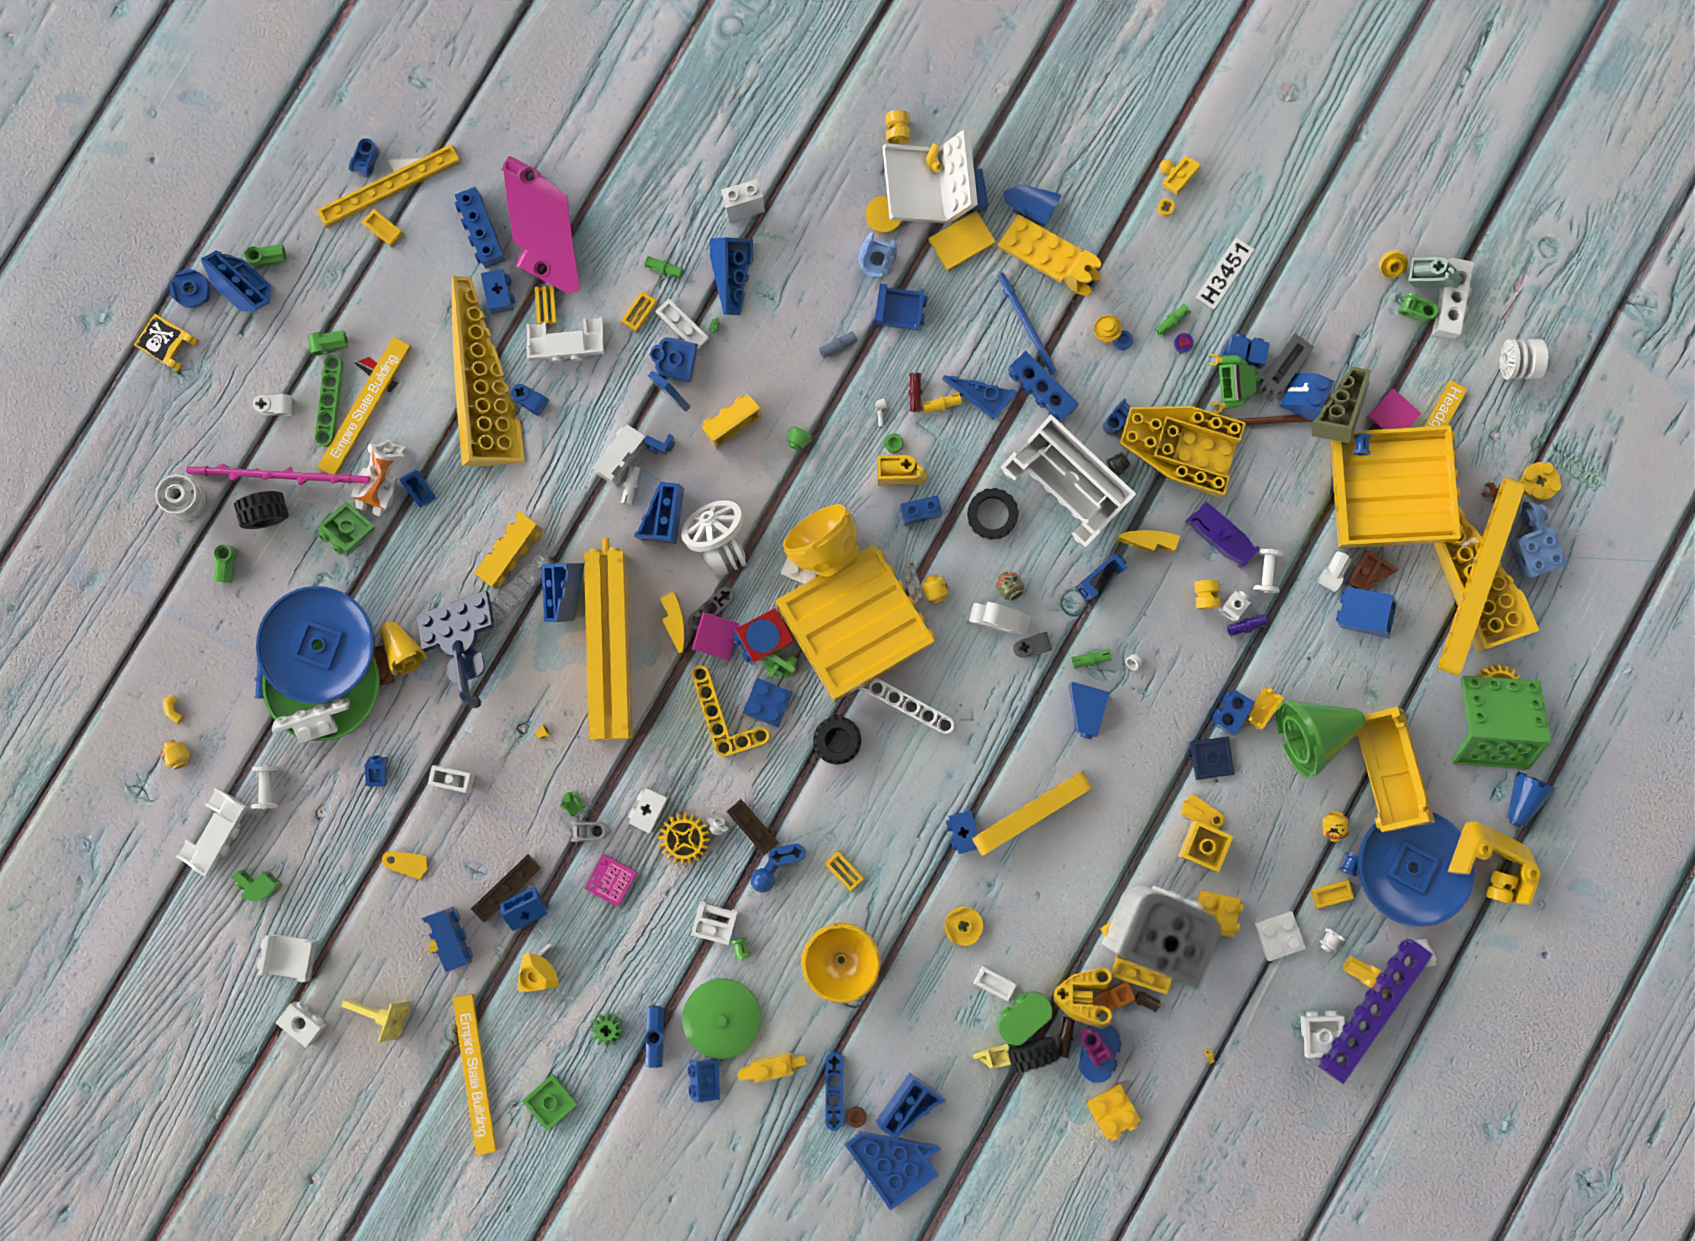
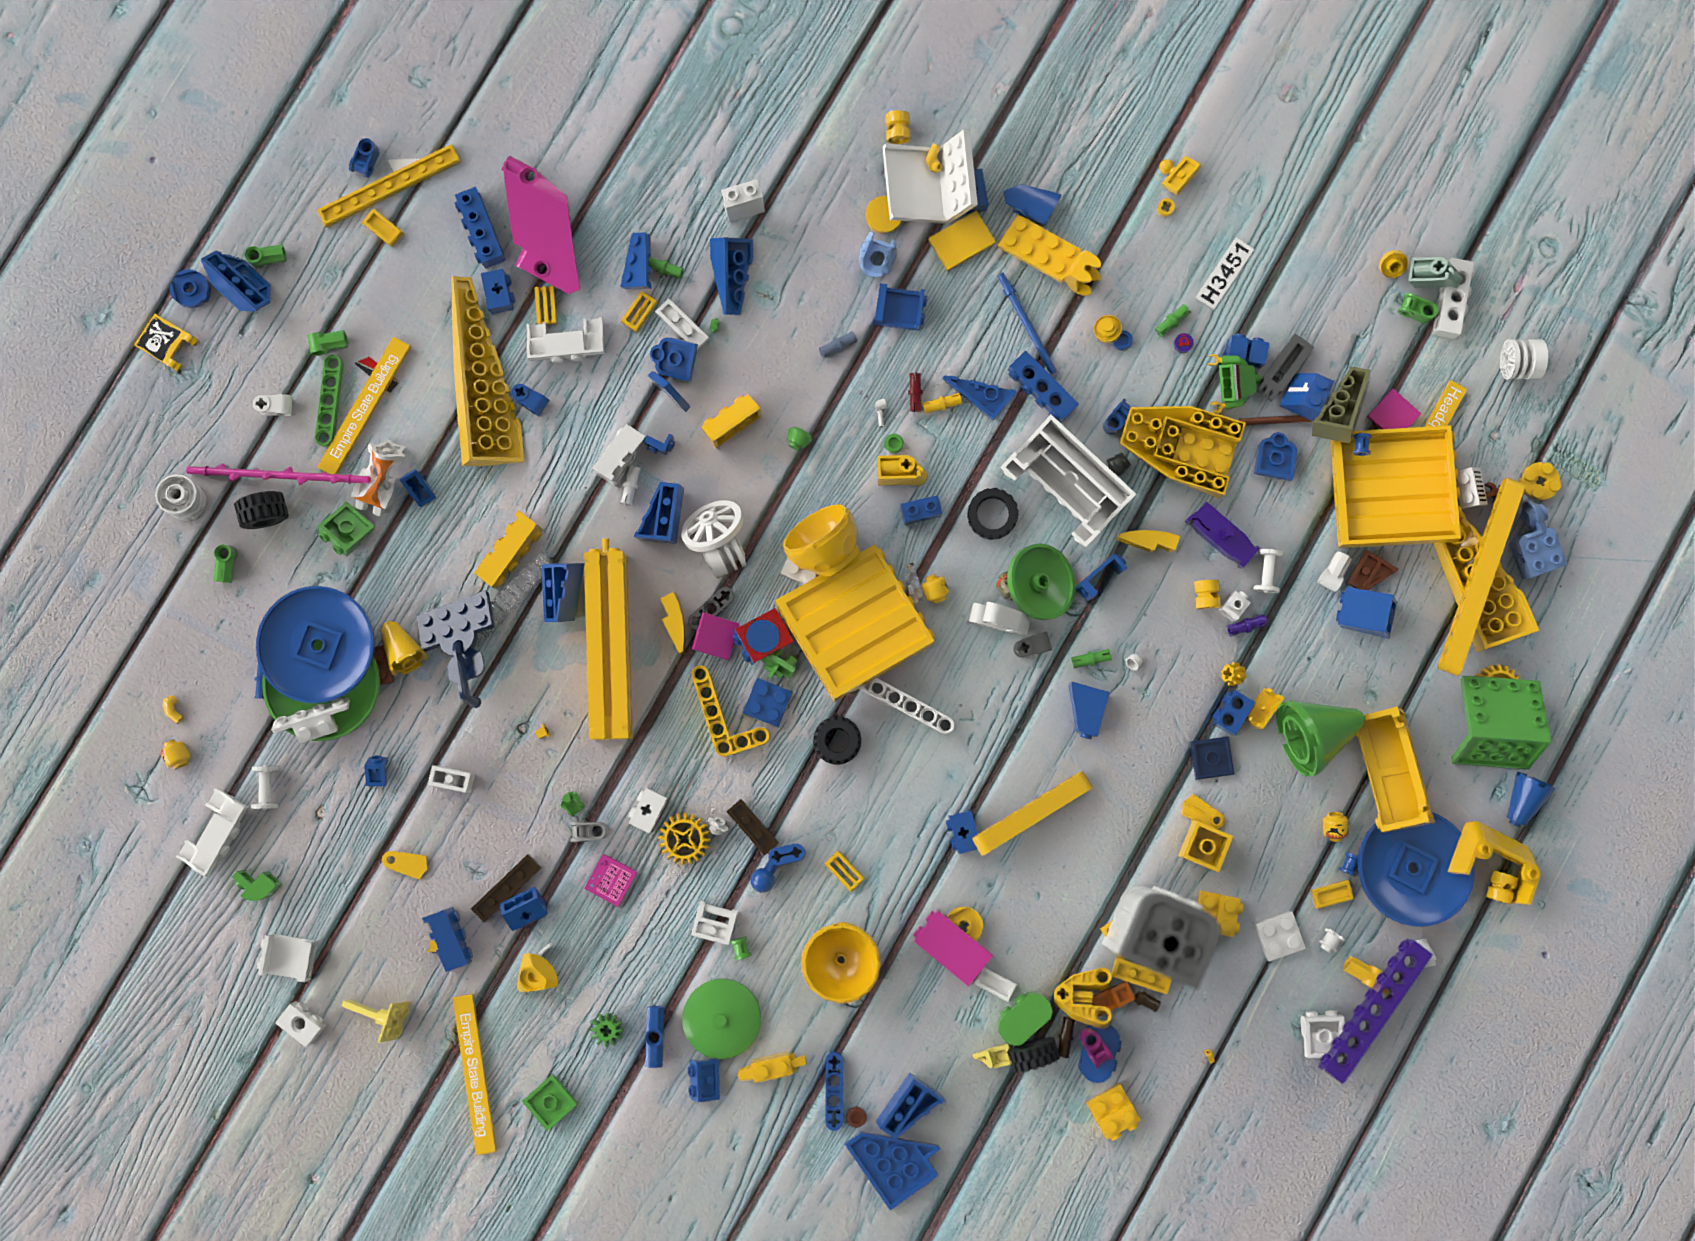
(636, 266): none -> blue wing
(951, 947): none -> dark pink panel
(1041, 582): none -> bright green dish
(1233, 674): none -> yellow gear
(1276, 457): none -> blue plate
(1471, 488): none -> white brick

